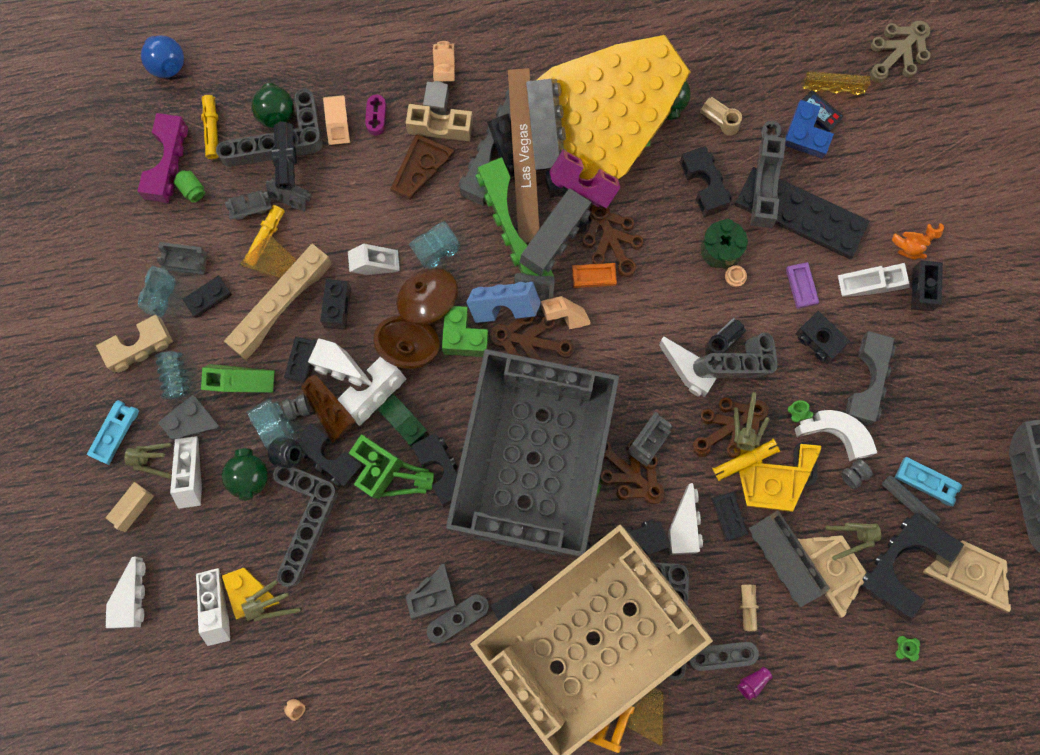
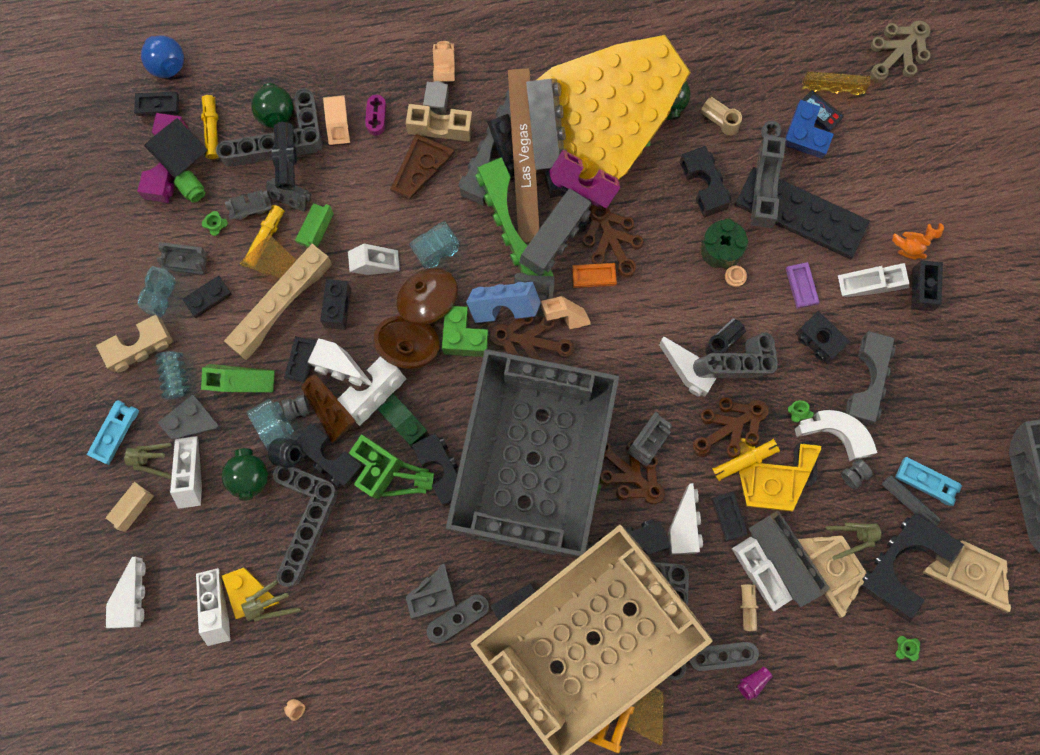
(157, 102): none -> black plate
(175, 147): none -> black slope
(210, 219): none -> bright green plate
(314, 225): none -> bright green panel
(747, 438): olive plant -> none
(762, 573): none -> white slope

